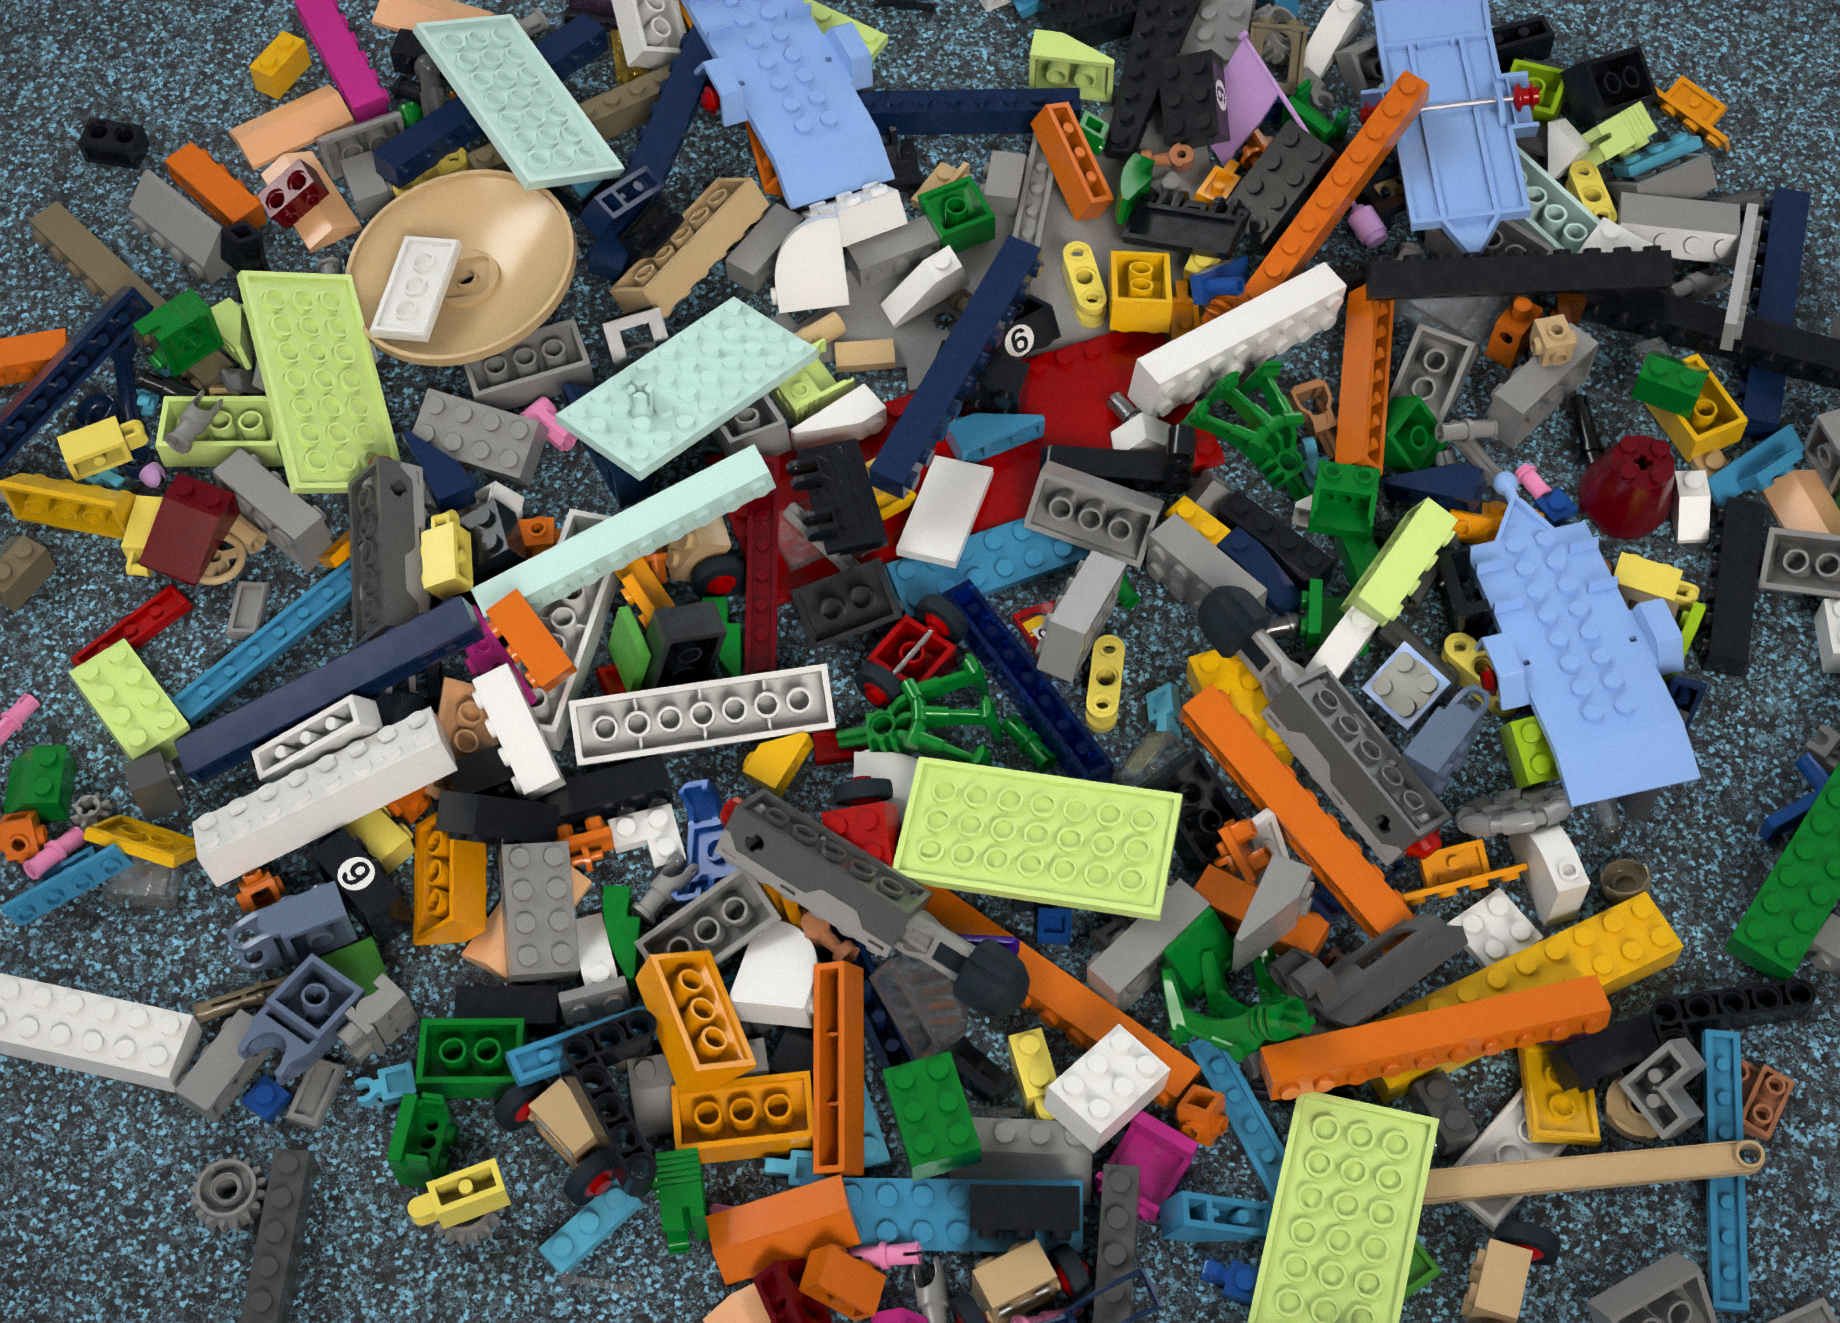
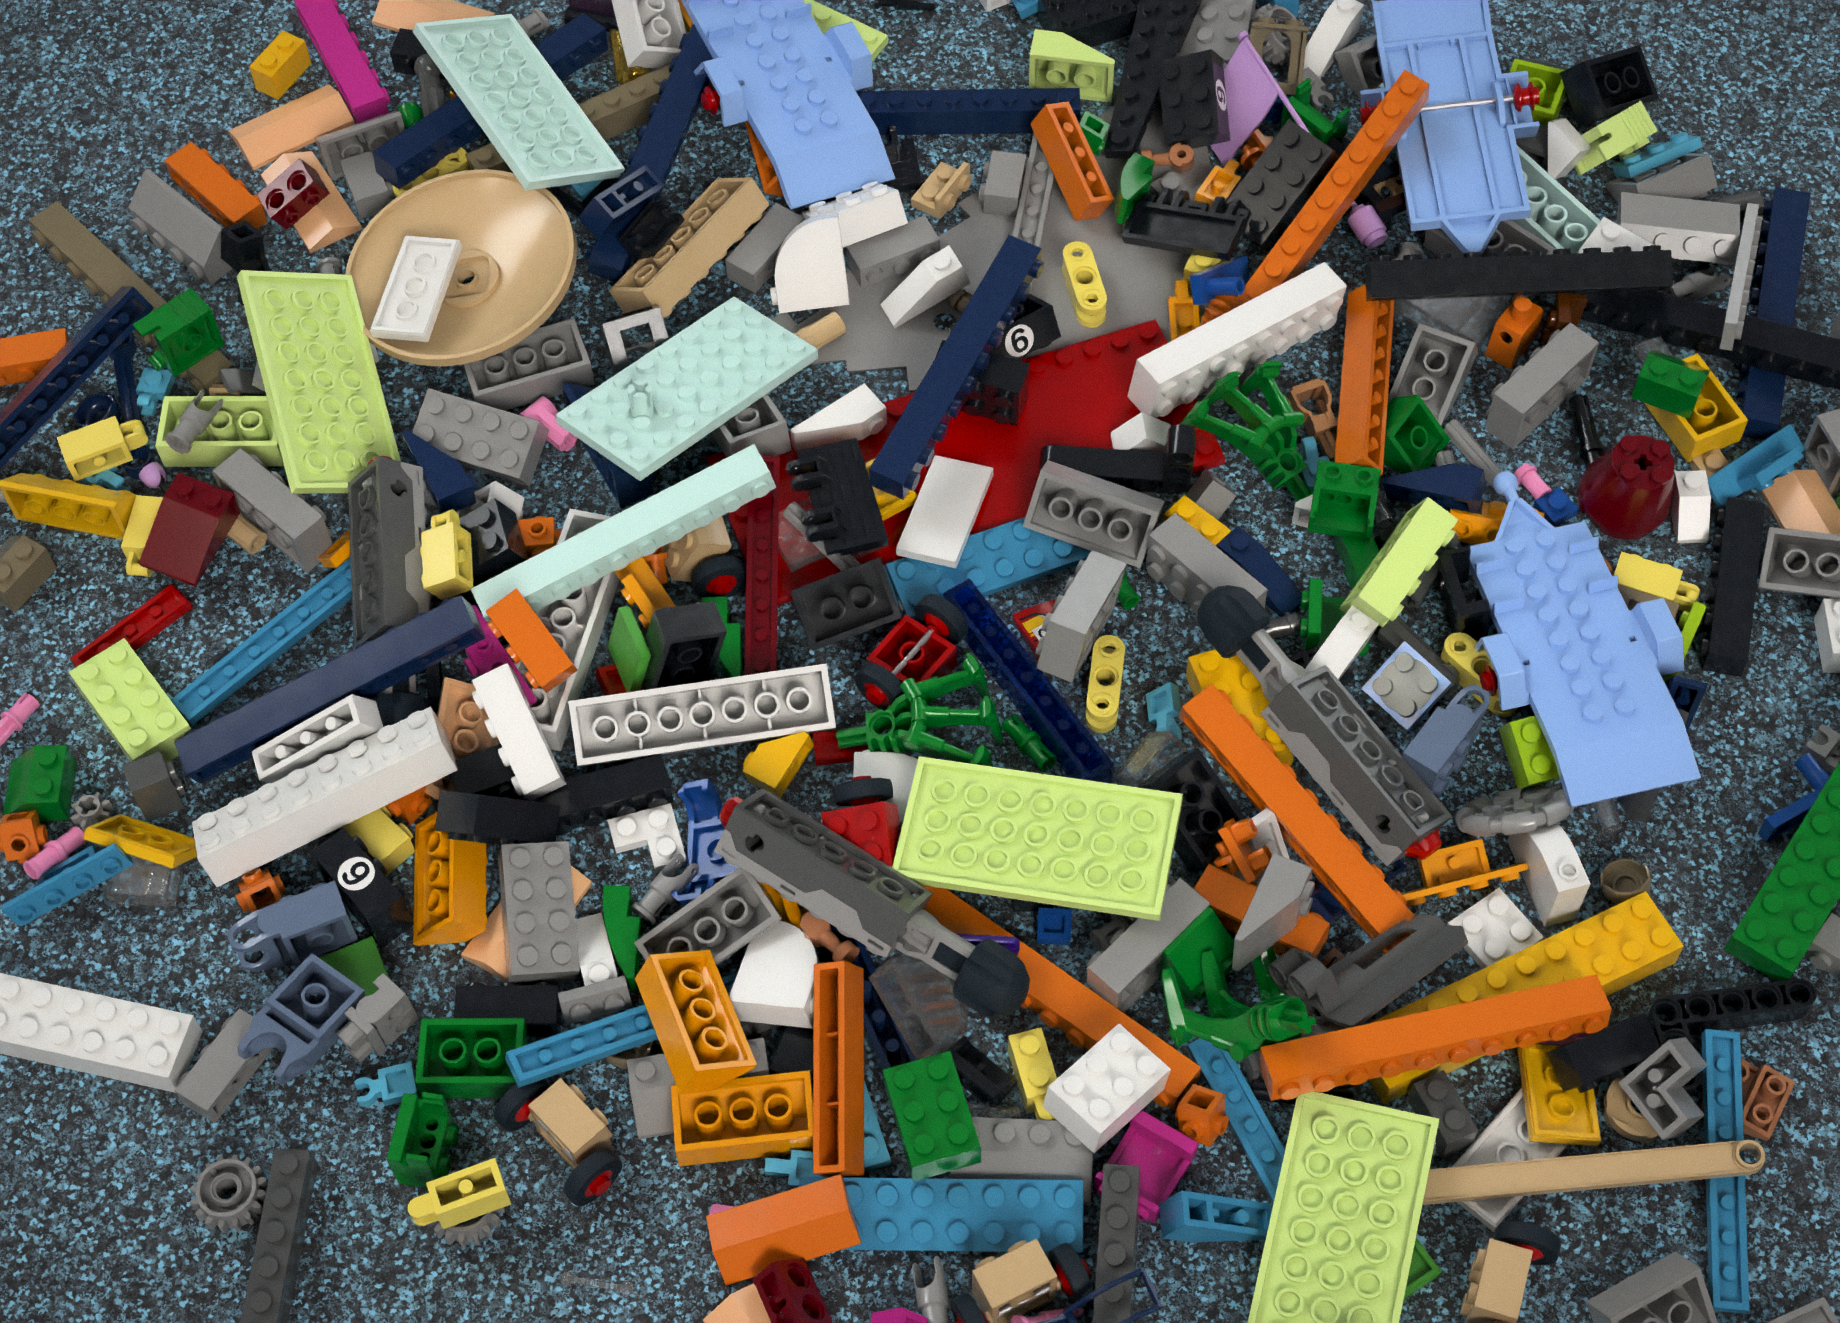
(113, 143): black brick -> none
(164, 386): black piece -> none
(220, 568): tan piece -> none
(231, 1002): dark tan pin -> none
(234, 331): yellowish green slope -> none
(247, 609): light grey tile -> none
(266, 1099): blue plate -> none
(316, 1094): light grey tile -> none
(407, 90): black bush -> none
(589, 845): orange hips -> none
(589, 1228): medium azure plate -> none
(607, 1097): black beam -> none
(682, 1197): green piece -> none
(810, 390): yellowish green piece -> none
(842, 1282): orange brick -> none
(865, 355): tan tile -> none
(888, 1254): bright pink pin -> none
(958, 214): green slope -> none
(989, 434): dark azure slope -> none
(1024, 1211): black brick -> none
(1122, 407): flat silver pin -> none
(1139, 291): yellow brick -> none
(1237, 1281): blue plate -> none
(1289, 549): black brick -> none
(1353, 279): black bush -> none
(1466, 430): light grey pin -> none
(1521, 39): black brick -> none
(1552, 340): tan brick -> none
(1590, 189): light yellow piece -> none
(1696, 110): light orange bracket -> none

